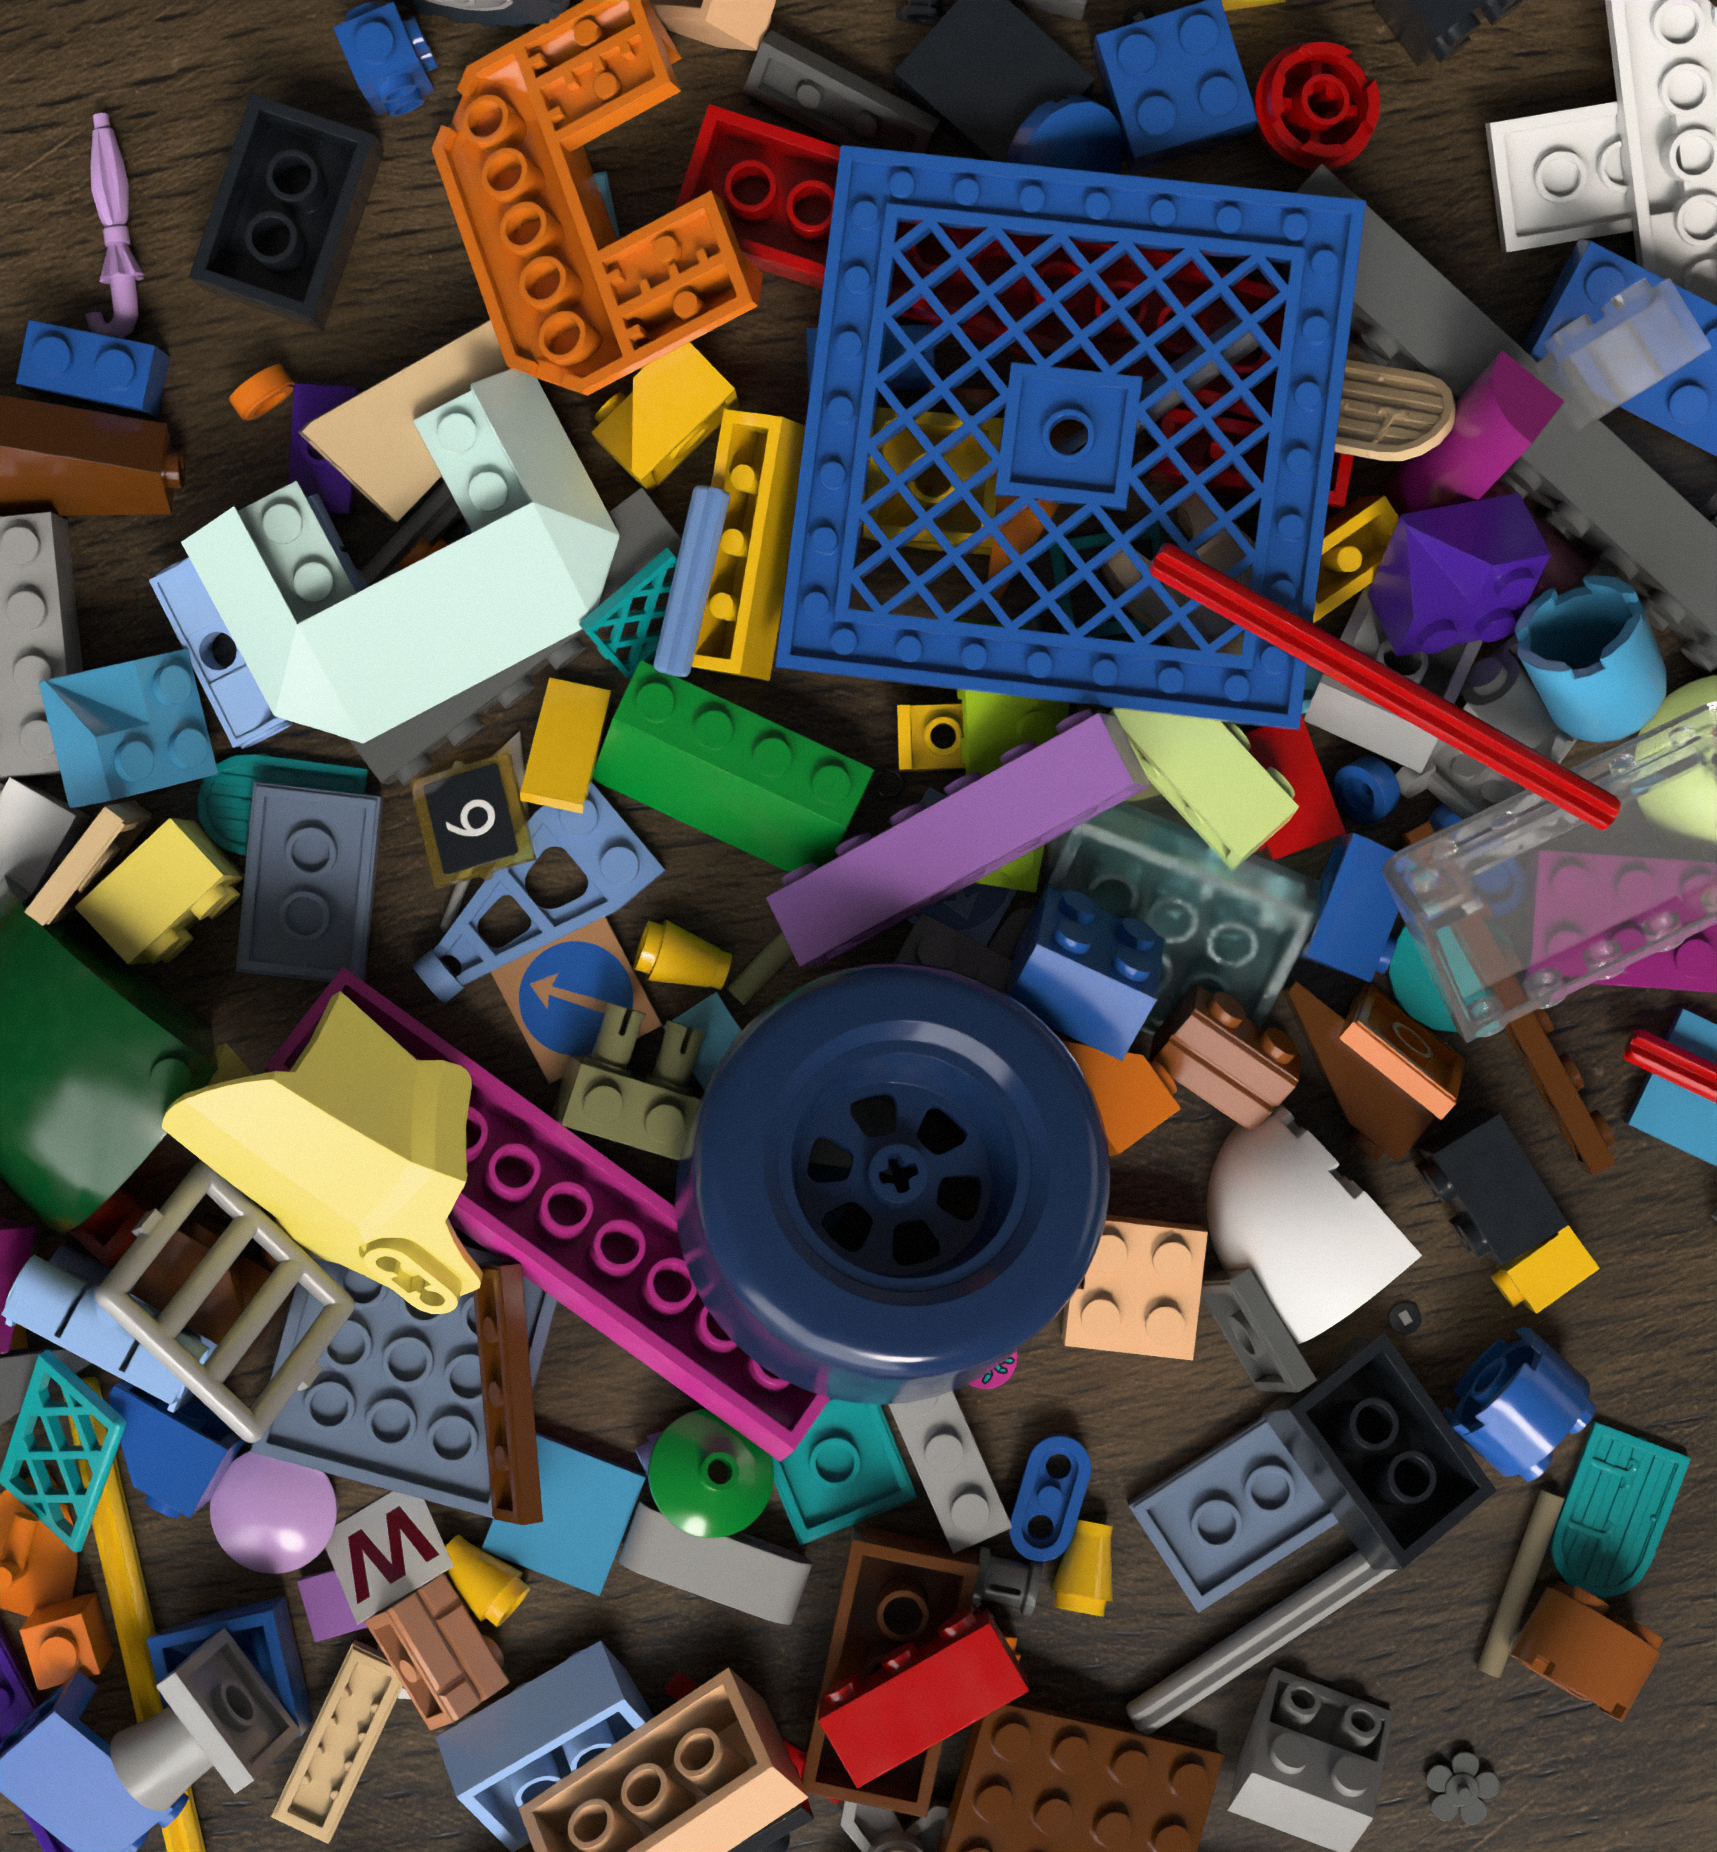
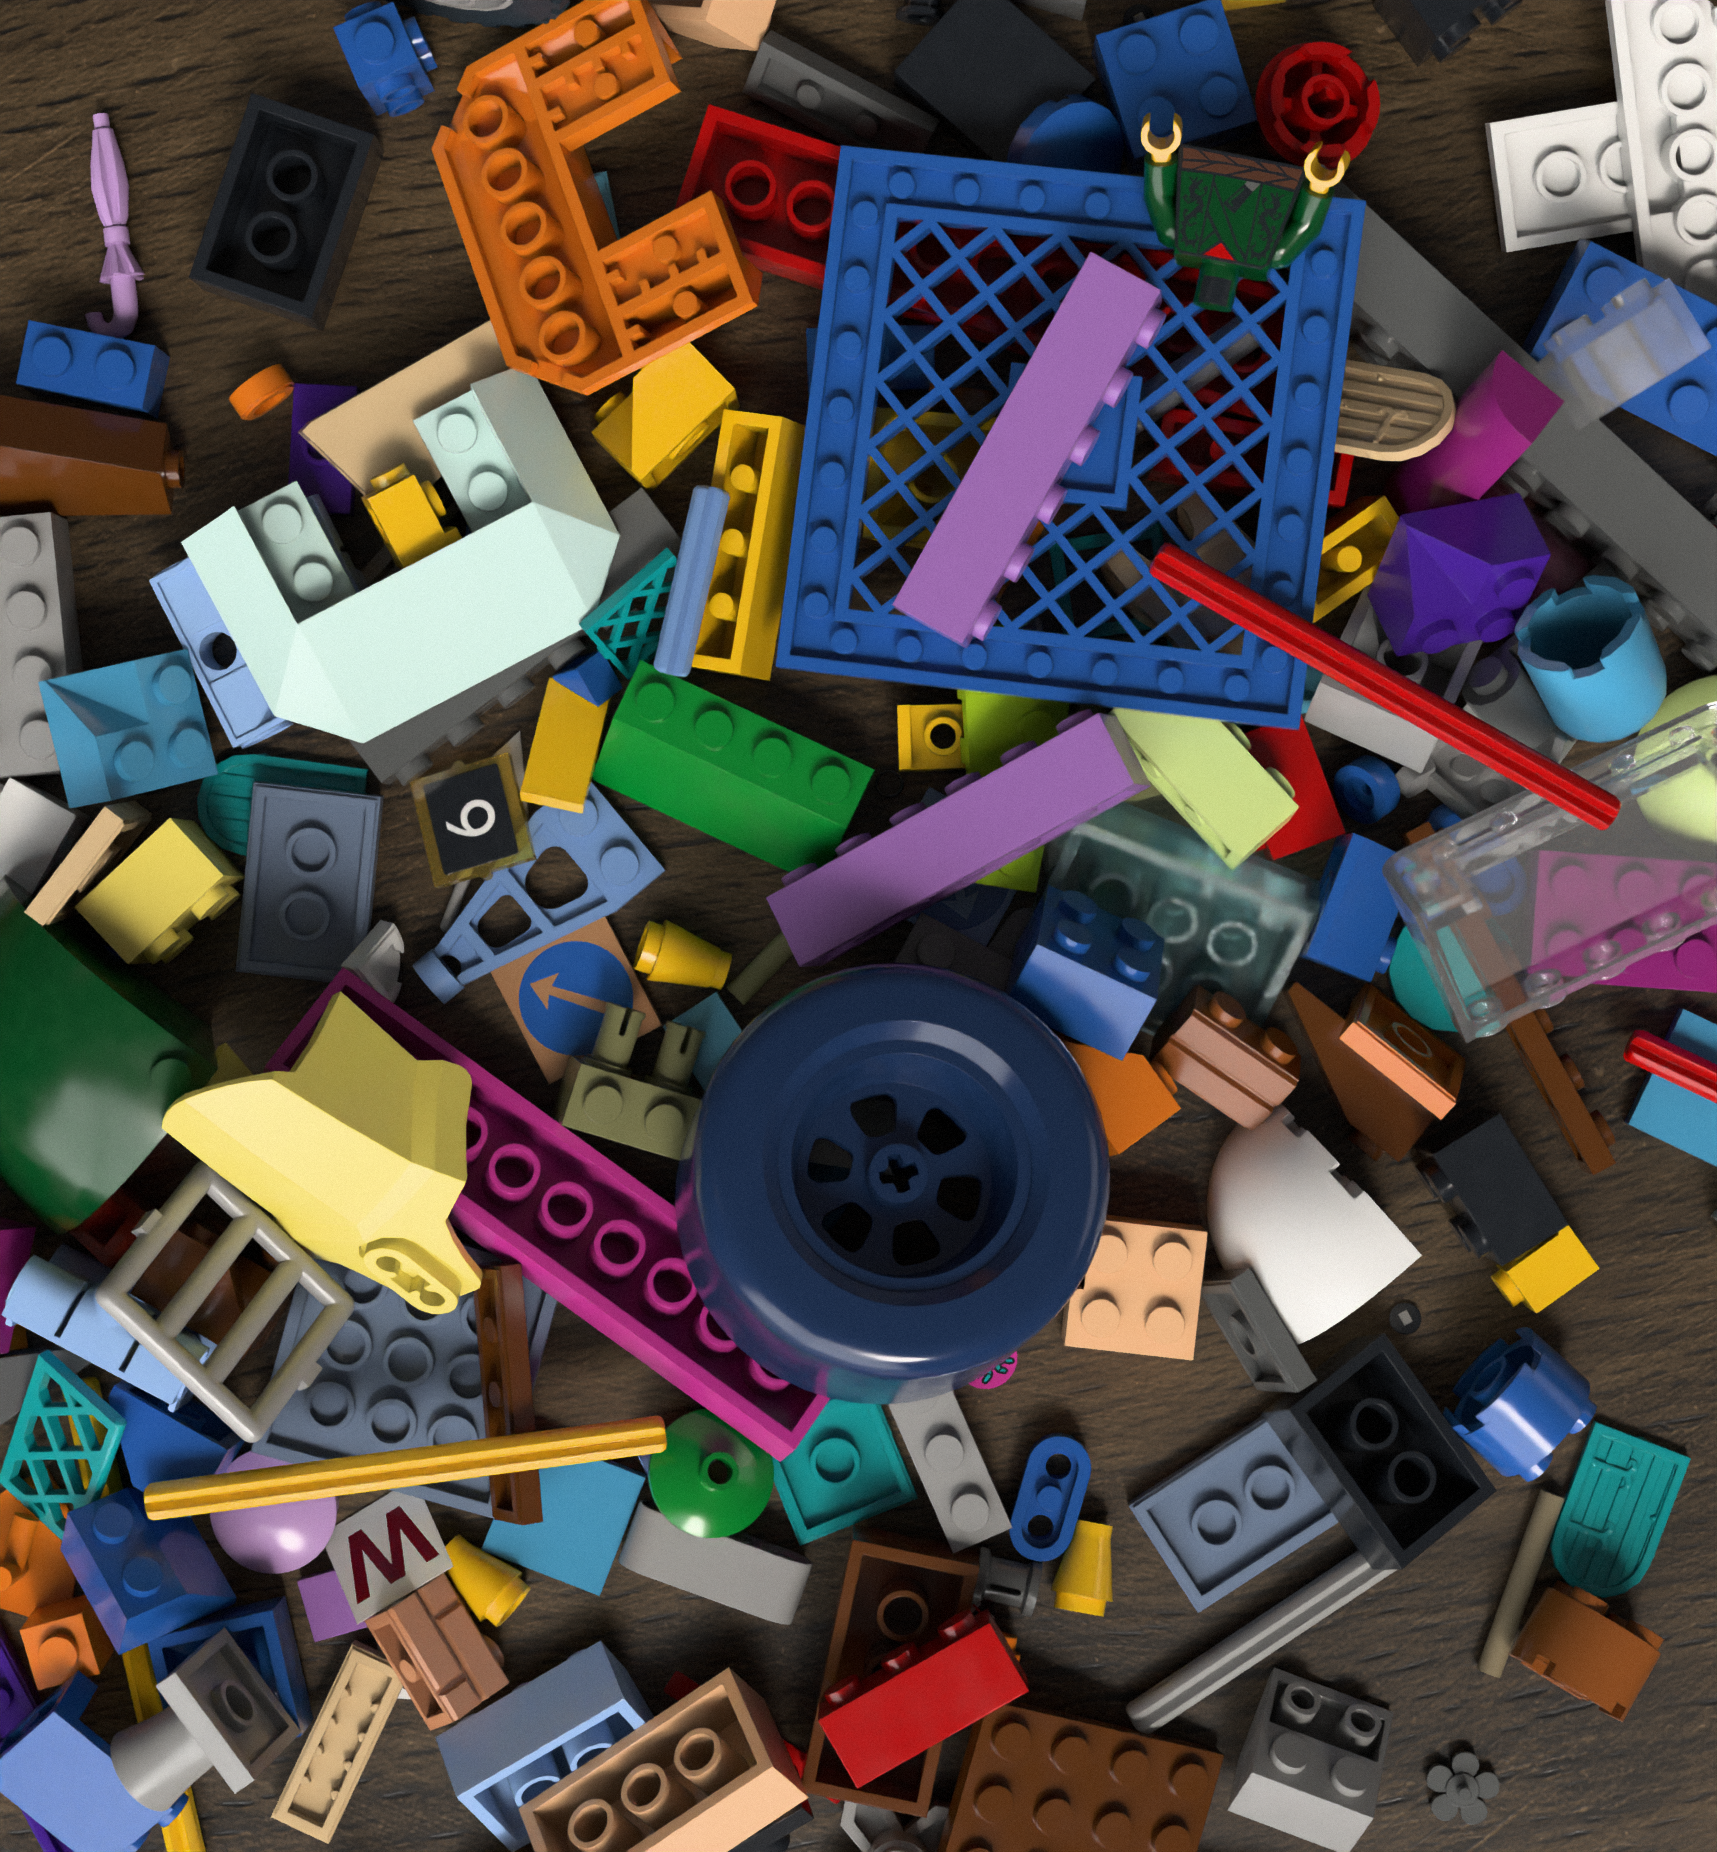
(141, 1571): none -> blue slope
(378, 959): none -> white tile
(405, 1467): none -> yellow axle
(408, 515): none -> yellow brick
(590, 678): none -> blue piece
(1030, 450): none -> medium lavender brick
(1232, 210): none -> torso

